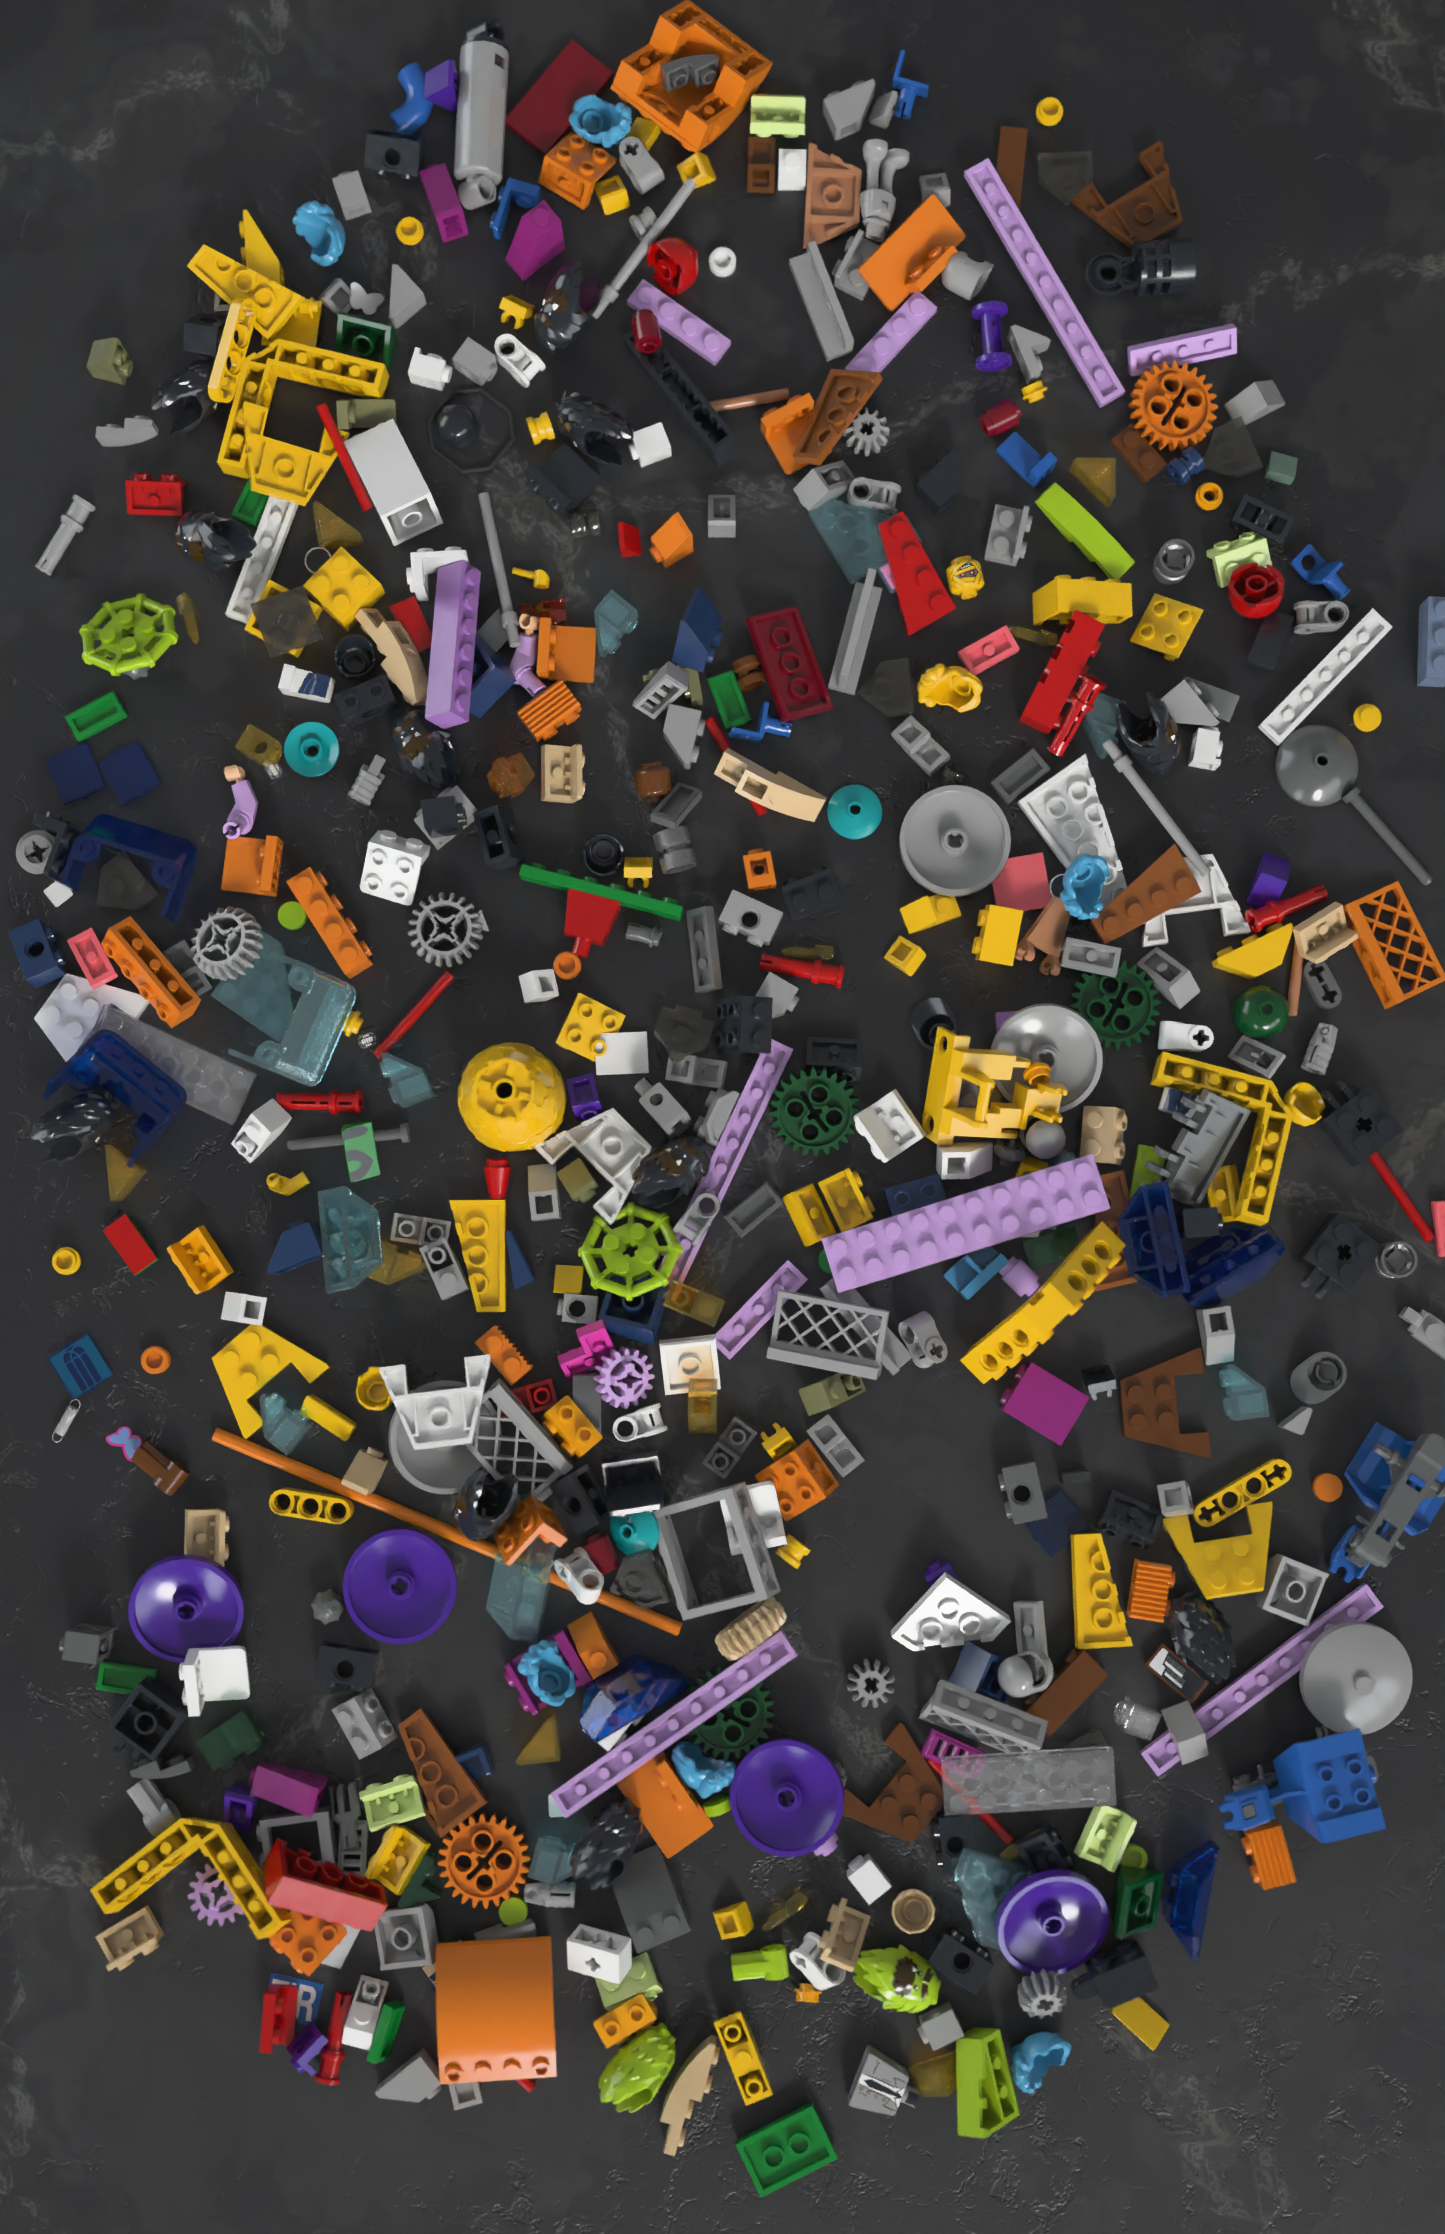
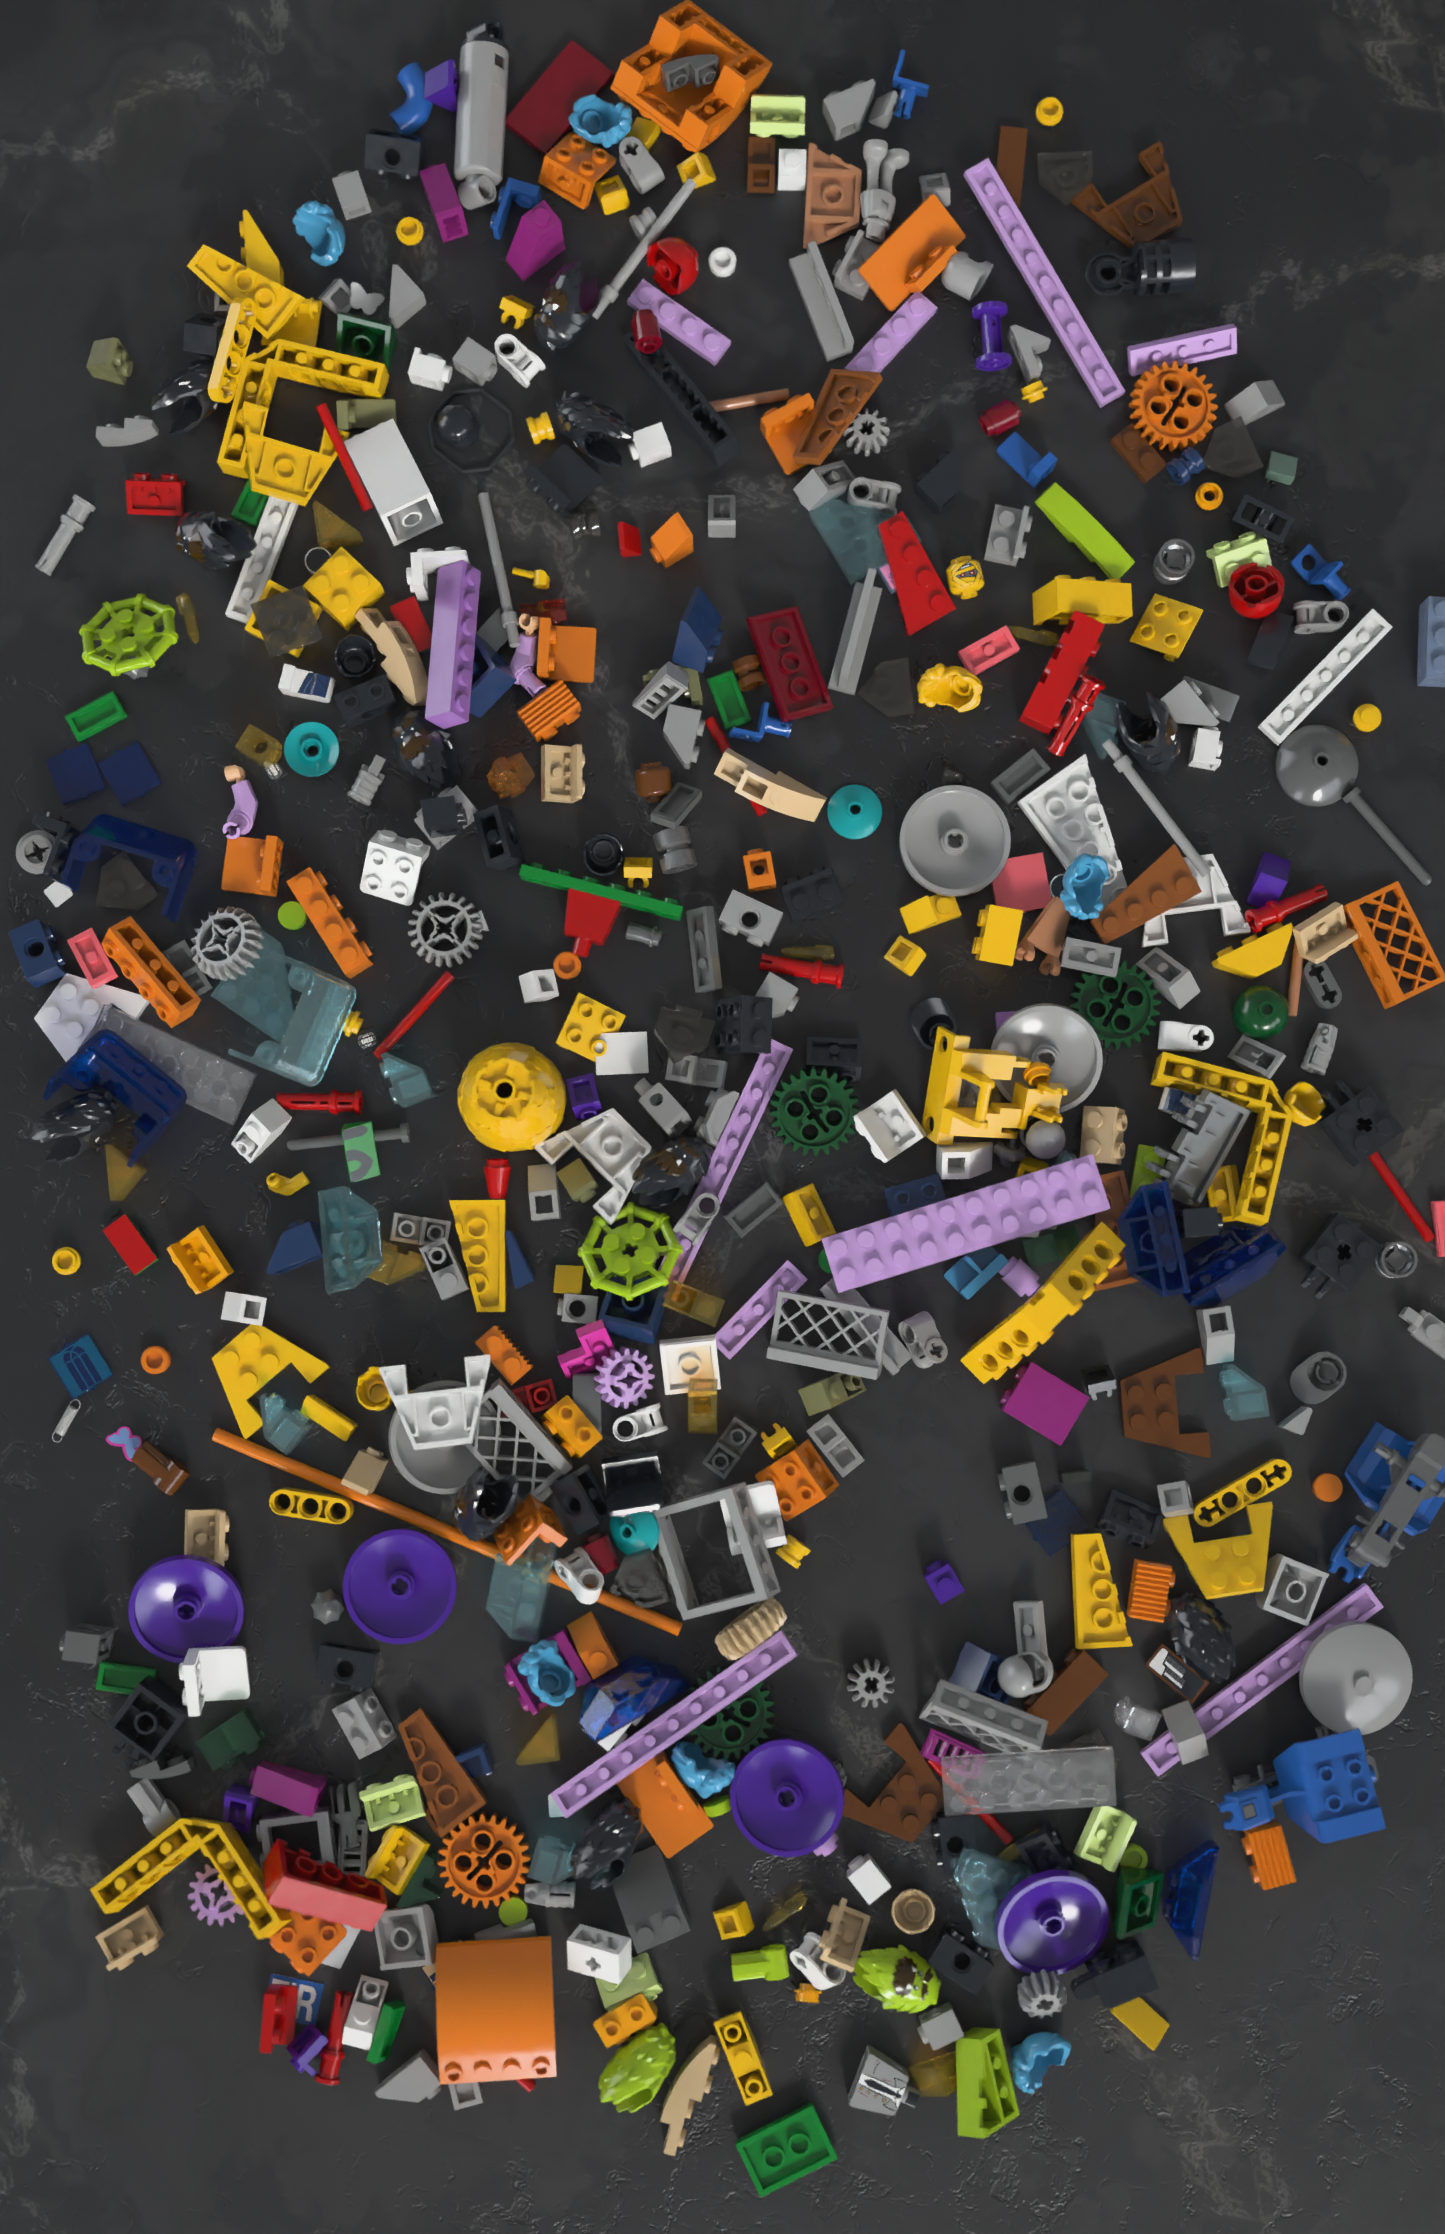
(612, 620): clear light blue slope -> none
(846, 1199): yellow bracket -> none
(920, 746): light grey slope -> none
(948, 1617): white plate -> none
(1097, 476): clear yellow slope -> none

